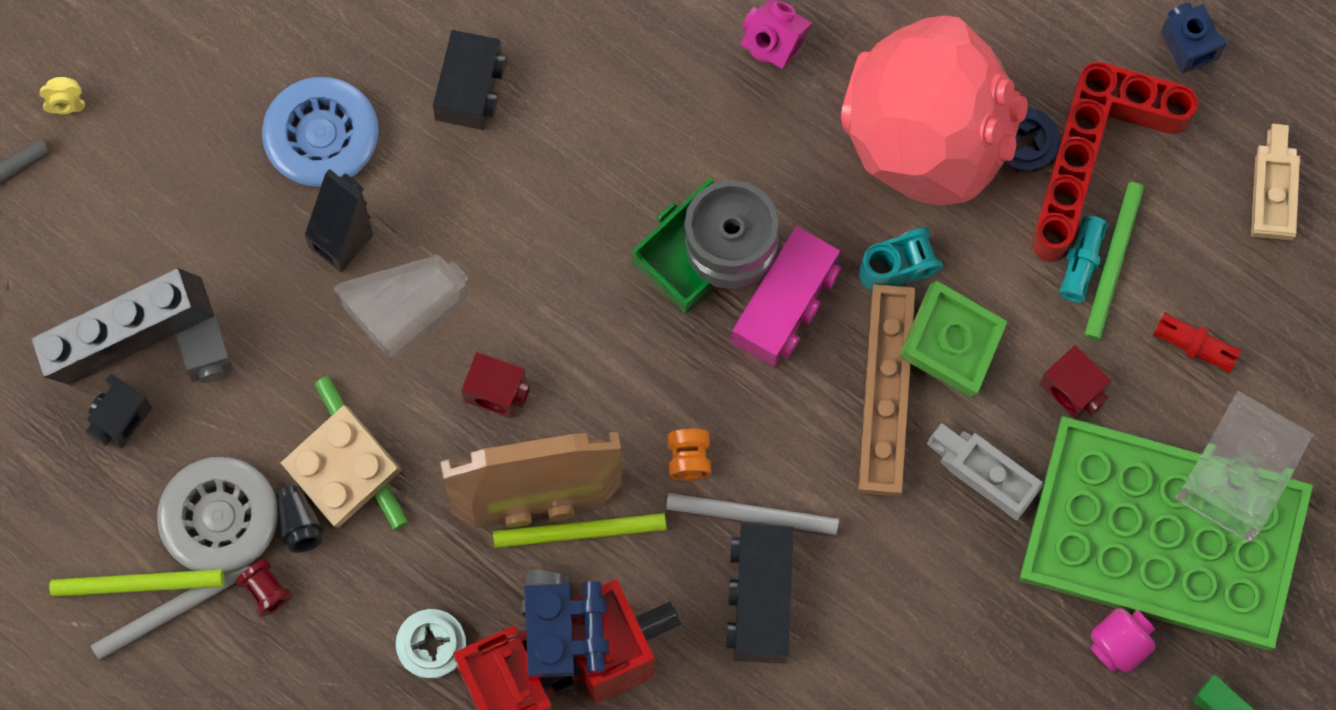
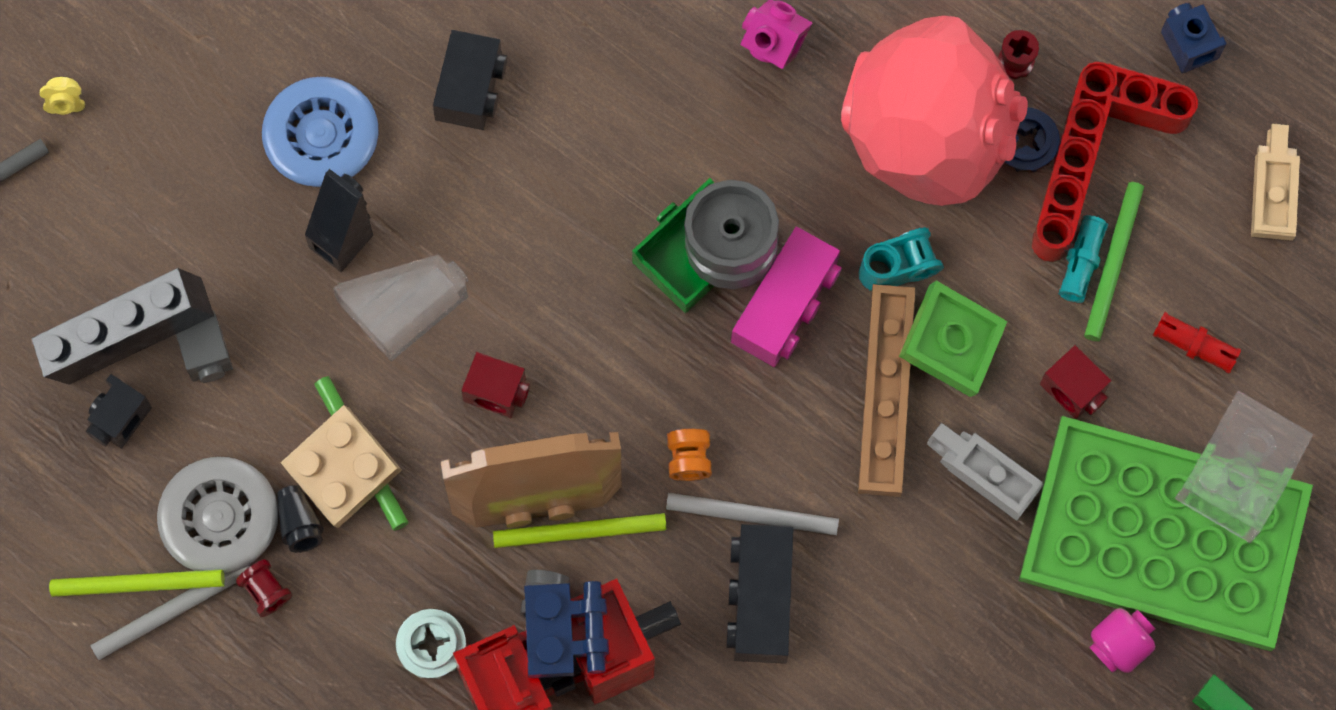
(1023, 42): none -> dark red bush

